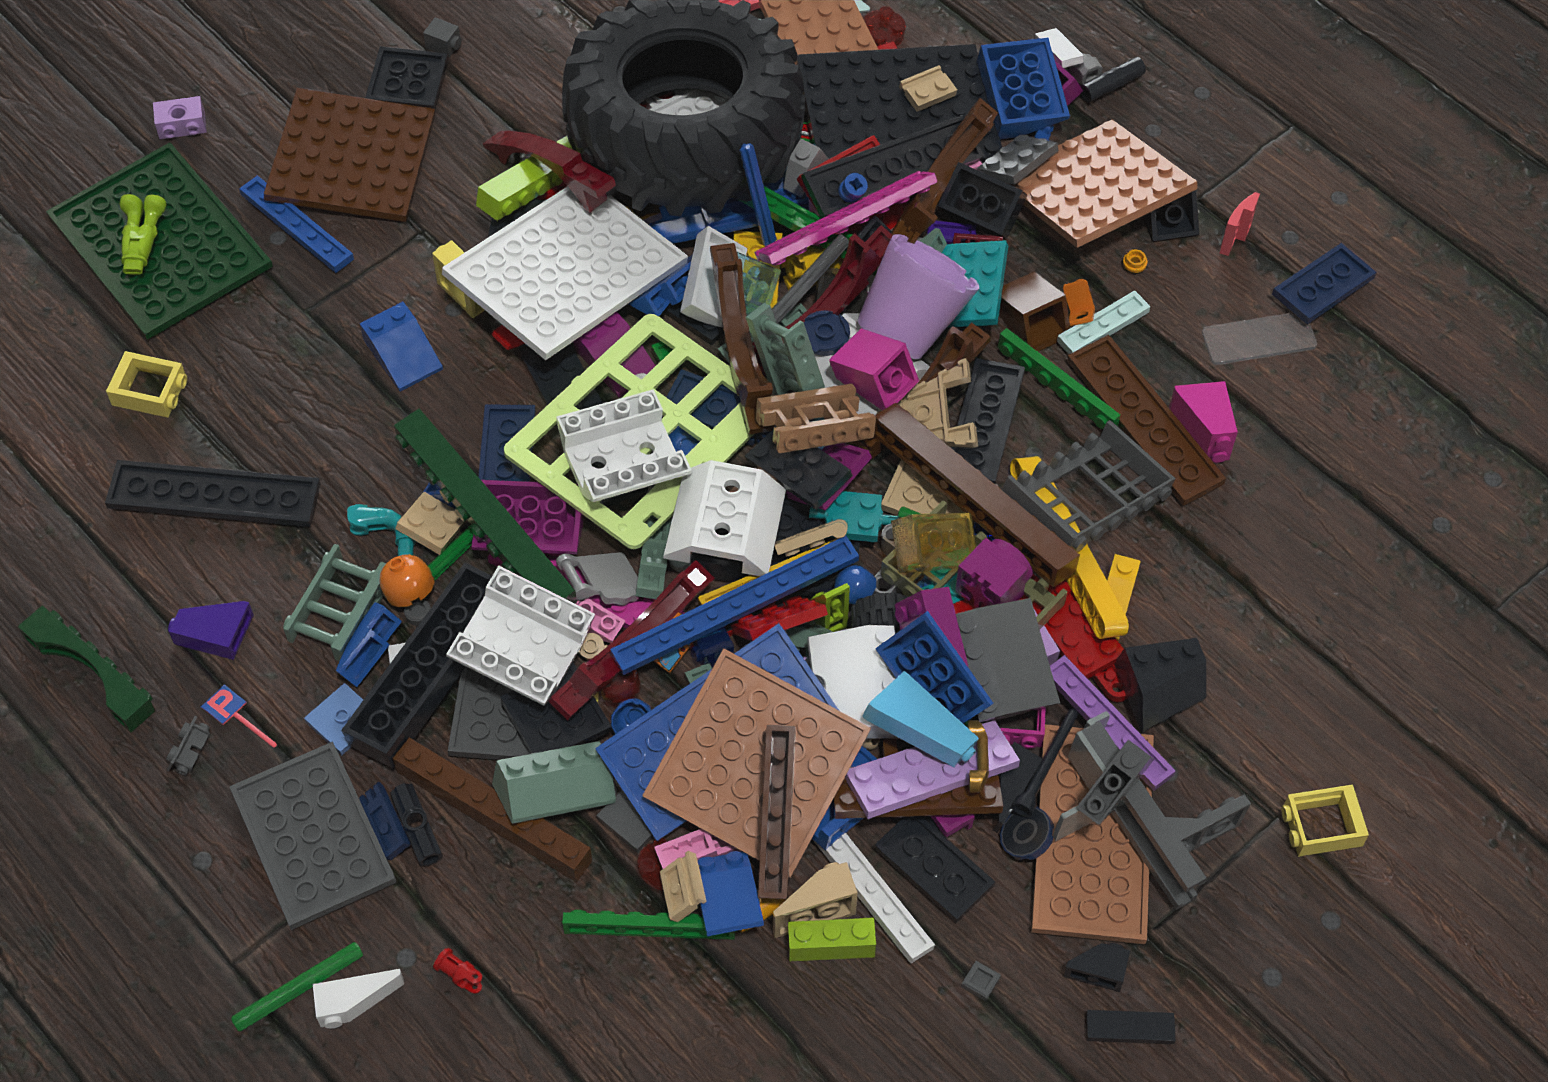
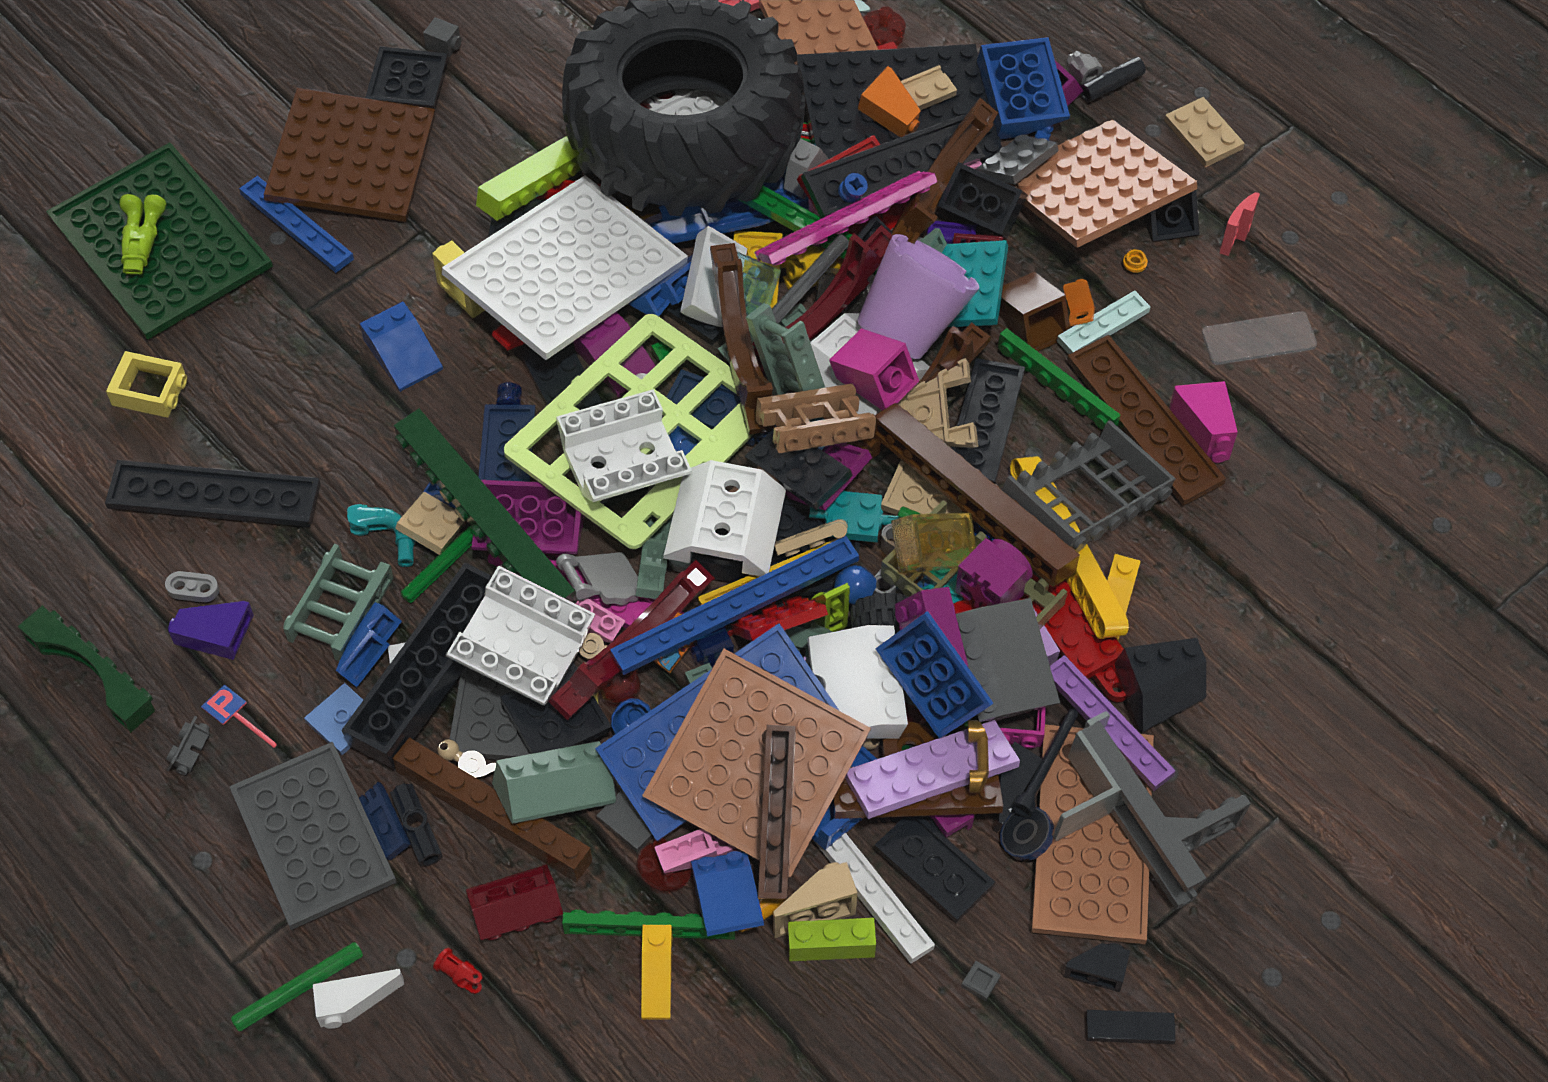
(179, 117): lavender brick -> none
(193, 585): none -> light grey plate
(405, 580): orange cylinder -> none
(416, 612): dark grey tile -> none
(470, 761): none -> piece
(509, 394): none -> clear blue wheel
(514, 902): none -> dark red slope
(583, 179): dark red slope -> none
(656, 972): none -> yellow slope
(682, 886): tan plate -> none
(757, 194): blue axle -> none
(827, 332): dark blue tile -> none
(890, 104): none -> orange slope
(921, 720): medium azure slope -> none
(1063, 50): white tile -> none
(1115, 782): dark grey slope -> none
(1204, 132): none -> tan plate
(1324, 283): dark blue plate -> none
(1351, 814): light yellow window -> none

